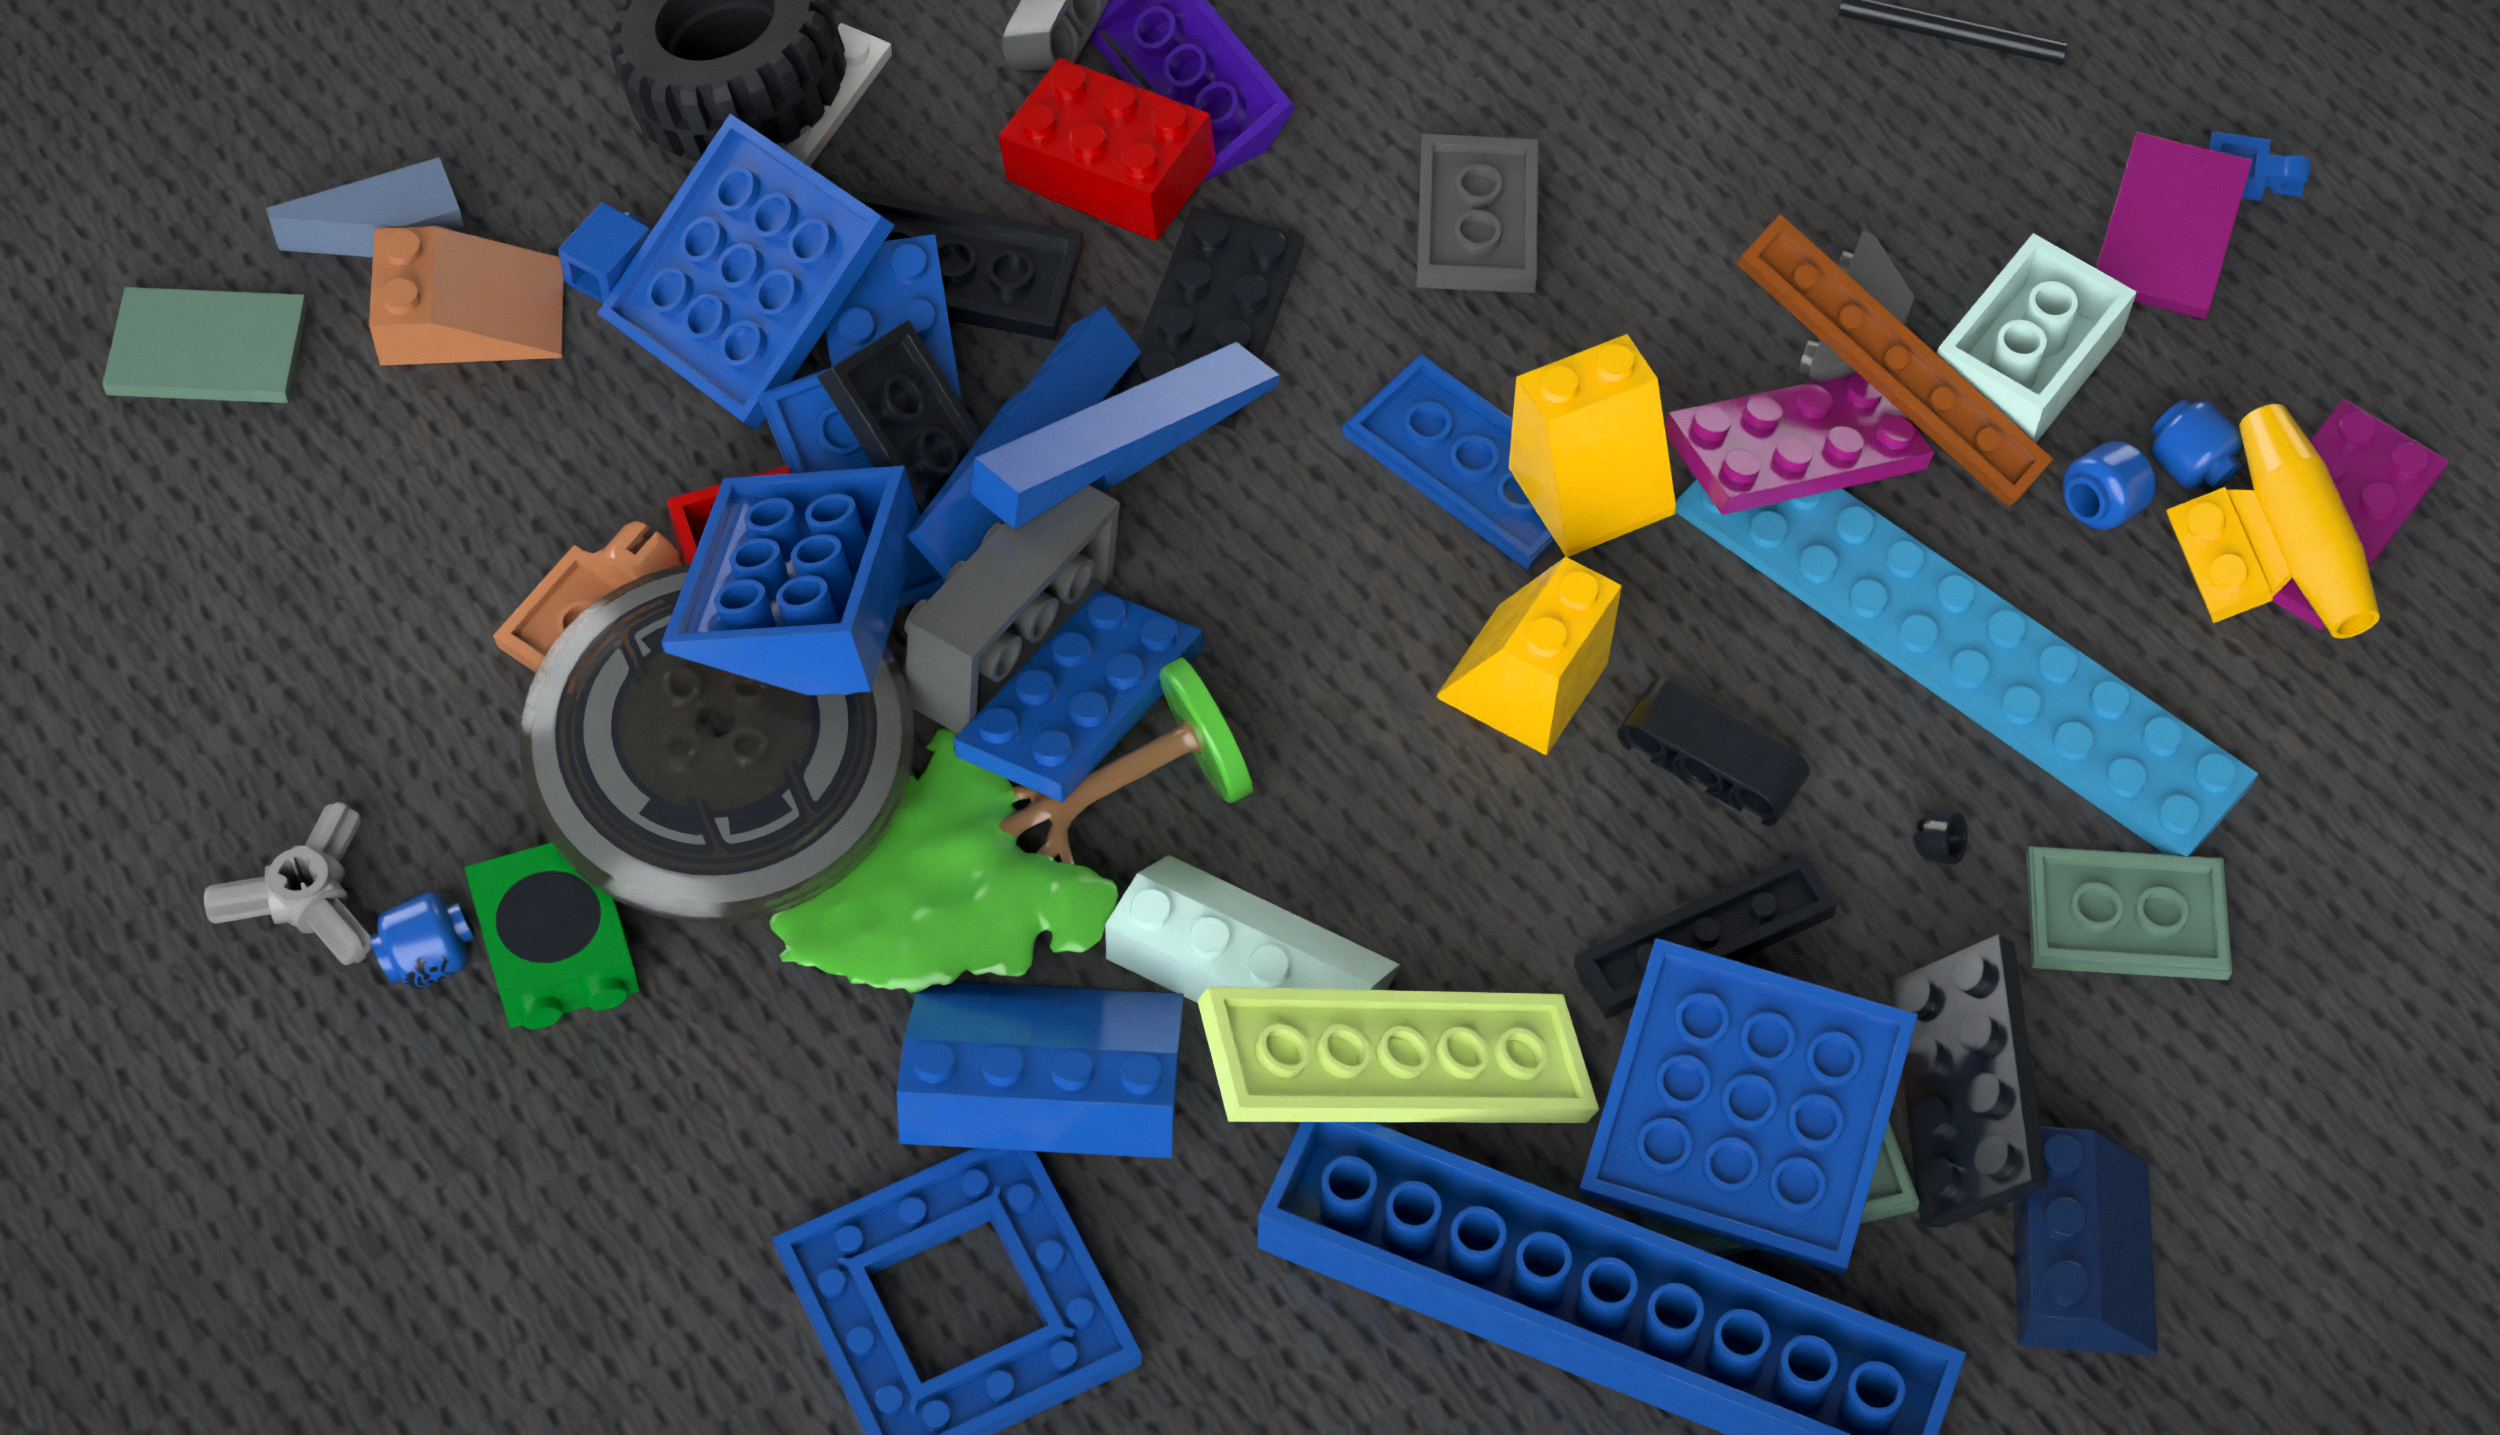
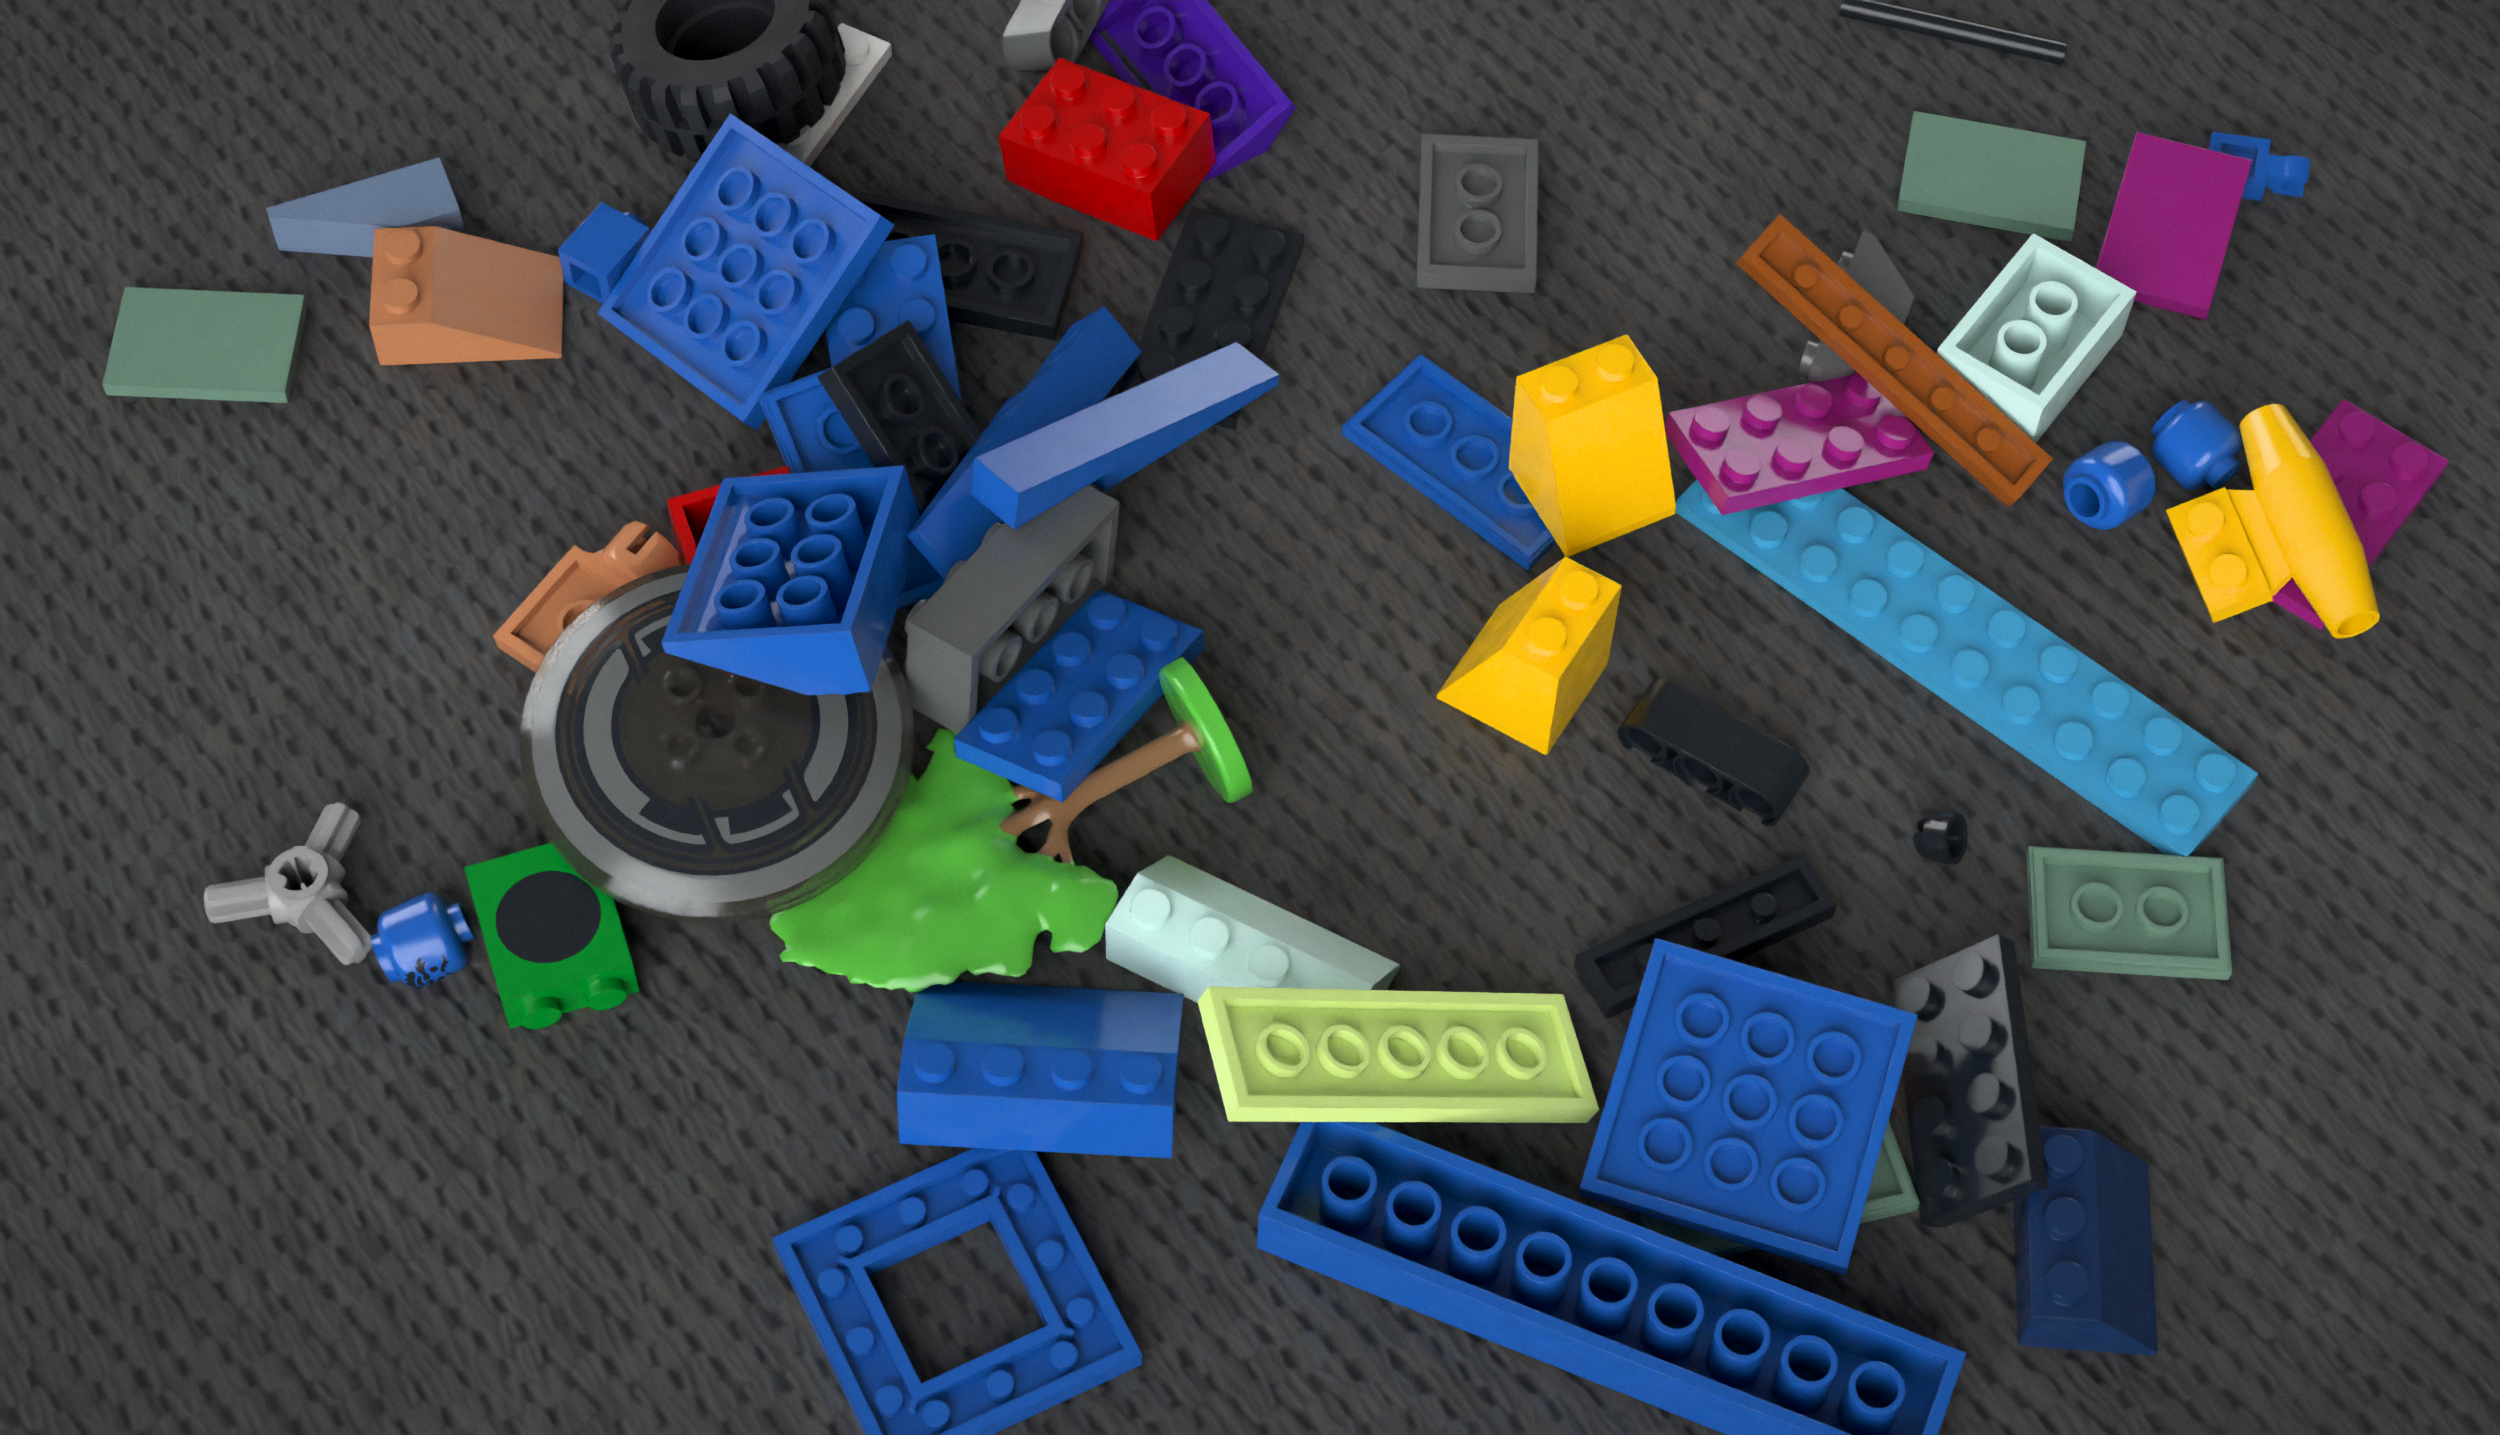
(1992, 176): none -> sand green tile

